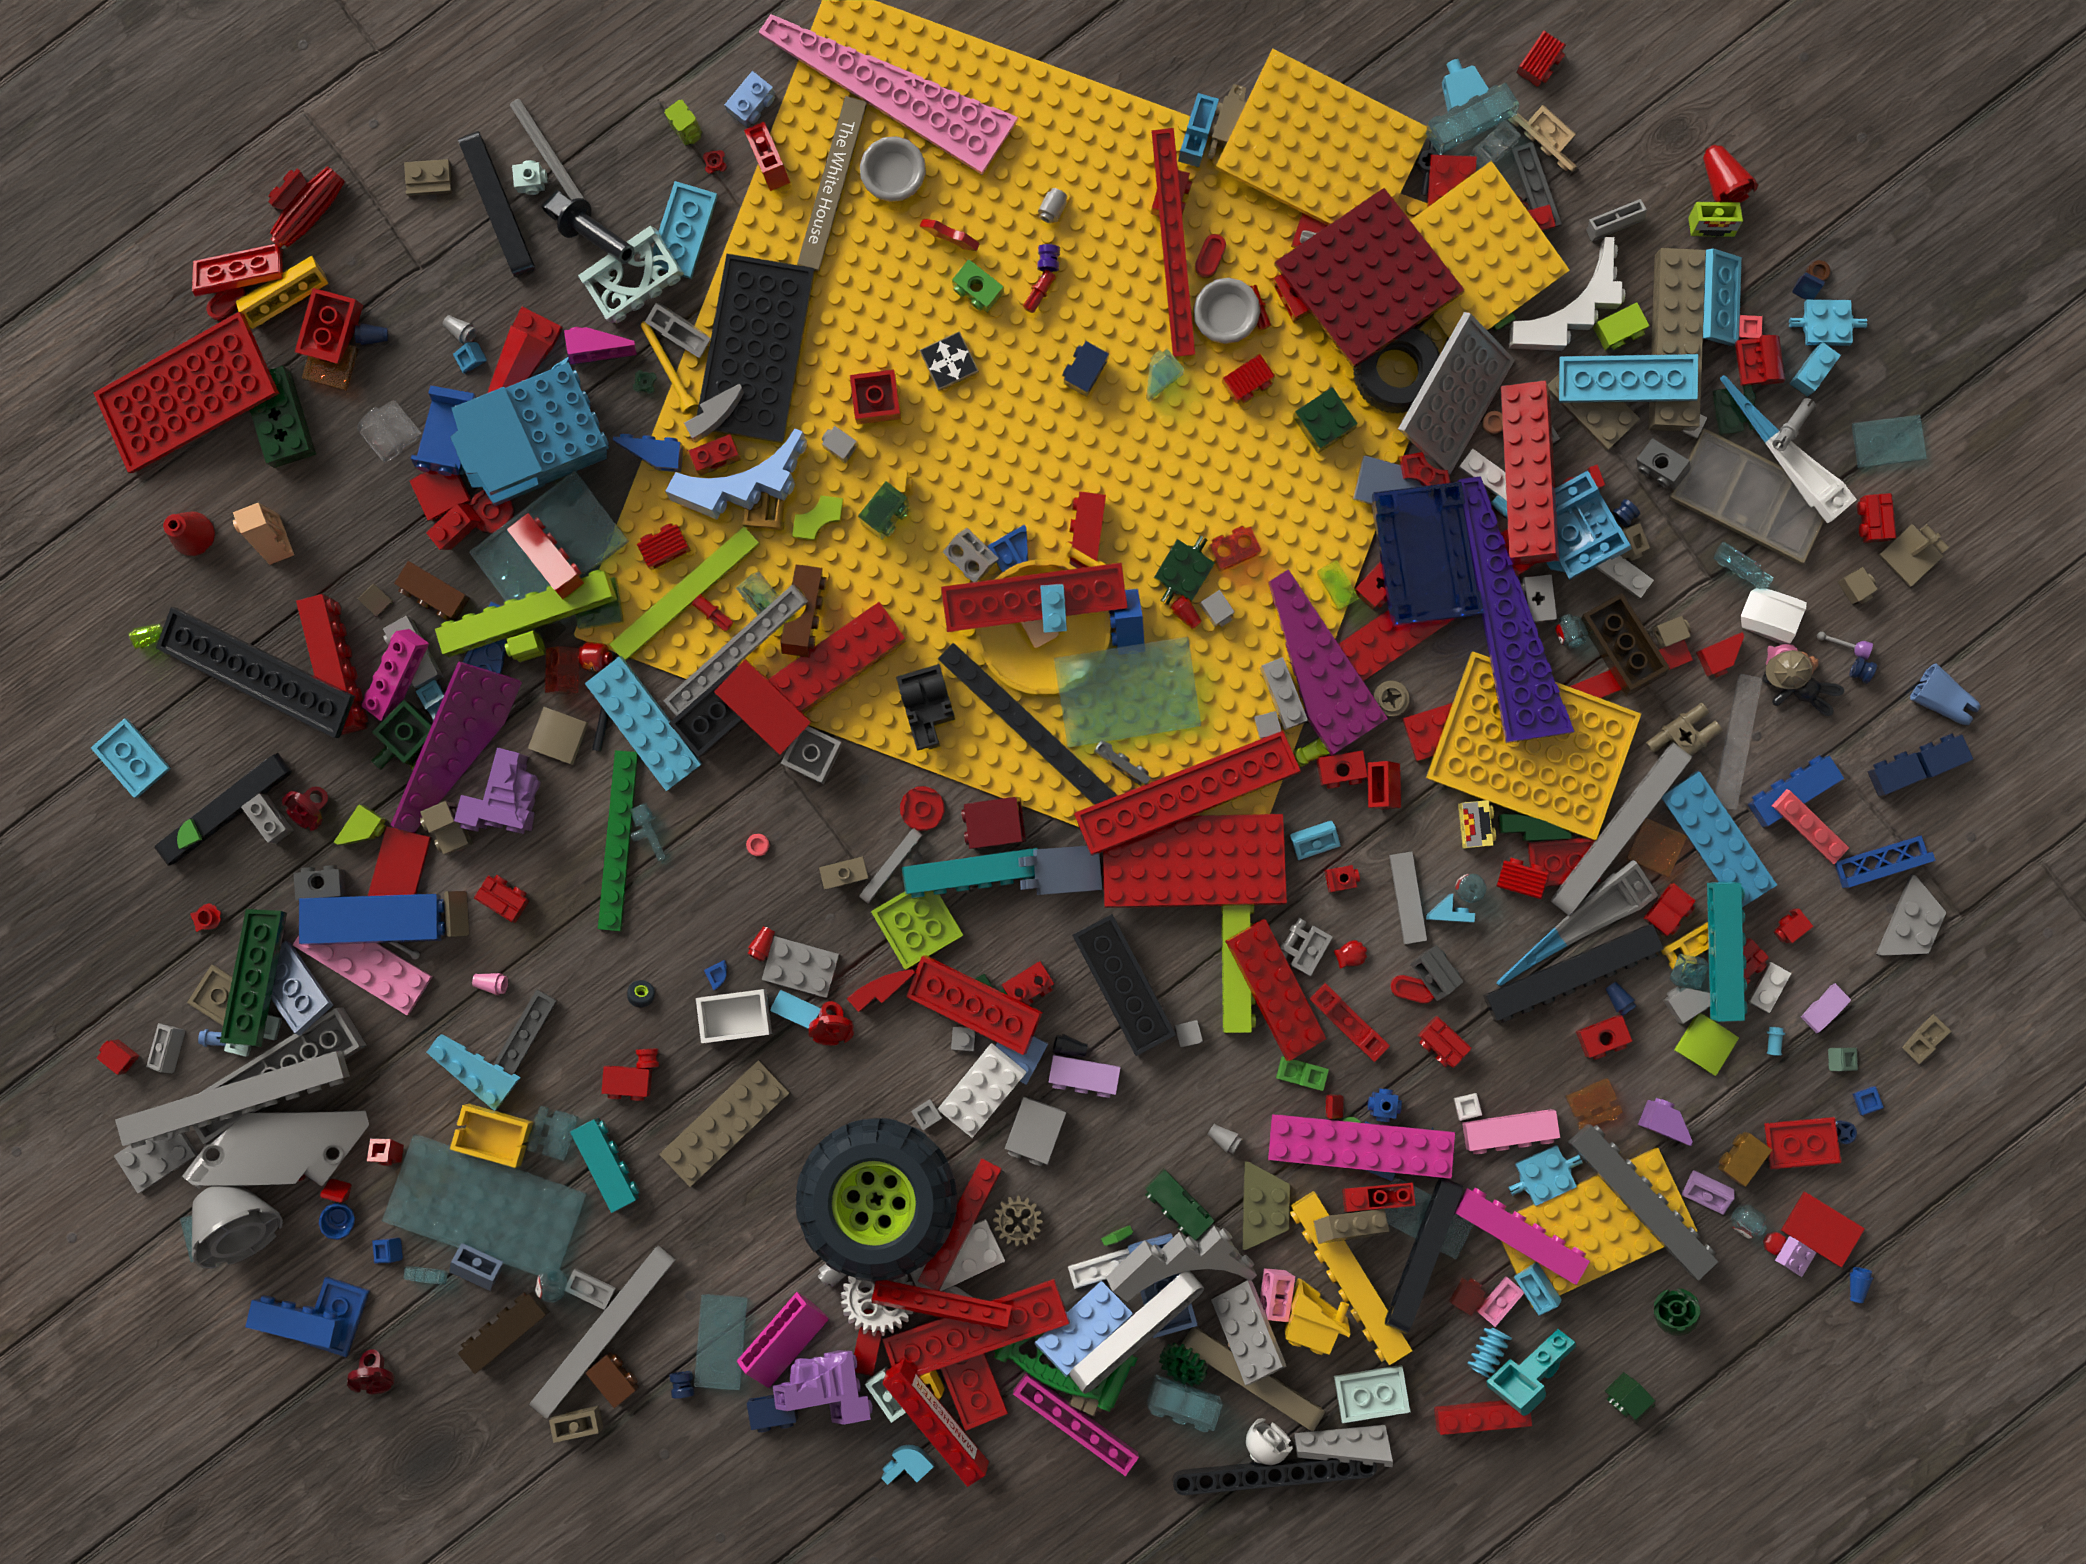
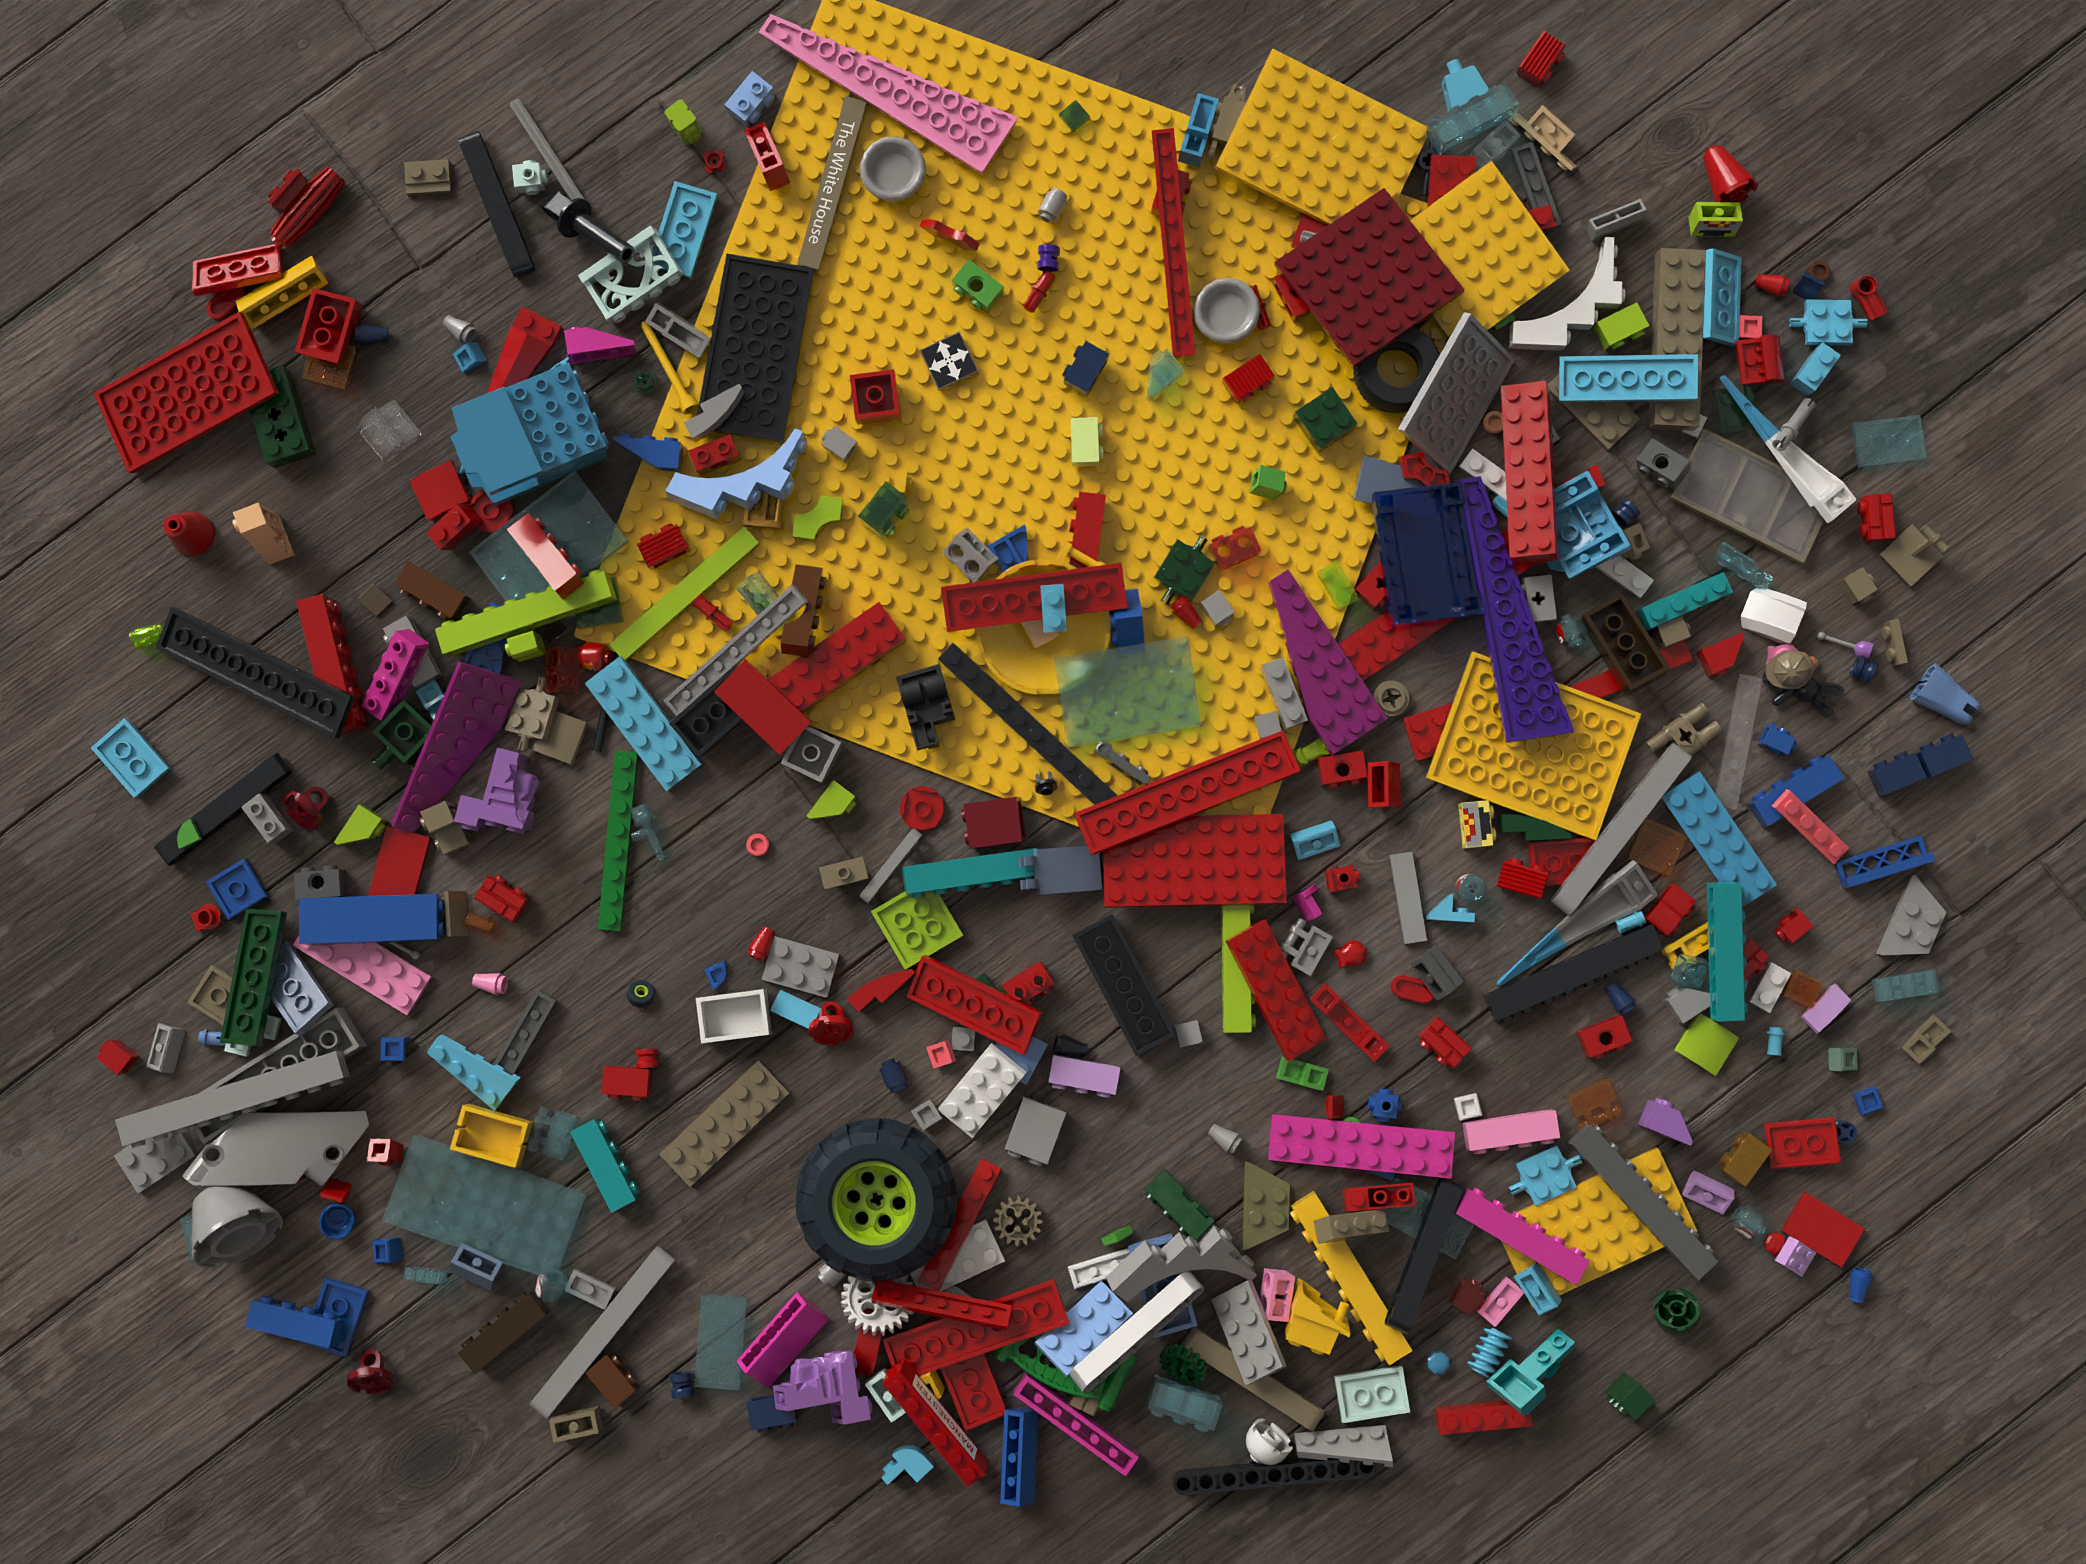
(237, 889): none -> blue tile
(394, 1048): none -> blue panel
(436, 447): blue panel -> none
(478, 922): none -> clear orange pin
(532, 714): none -> dark tan plate
(833, 803): none -> lime slope
(893, 1075): none -> dark blue brick
(941, 1054): none -> coral tile
(1019, 1456): none -> blue brick
(1046, 786): none -> black plate
(1074, 116): none -> clear green tile
(1085, 441): none -> yellowish green brick
(1210, 256): red tile -> none
(1268, 482): none -> bright green brick
(1307, 904): none -> dark pink tile
(1438, 1362): none -> dark azure tile
(1630, 922): none -> medium azure pin
(1684, 601): none -> teal brick
(1773, 284): none -> red cone
(1777, 740): none -> blue brick
(1802, 989): none -> clear orange piece
(1870, 300): none -> red piece
(1896, 650): none -> dark tan plate
(1906, 985): none -> clear light blue beam

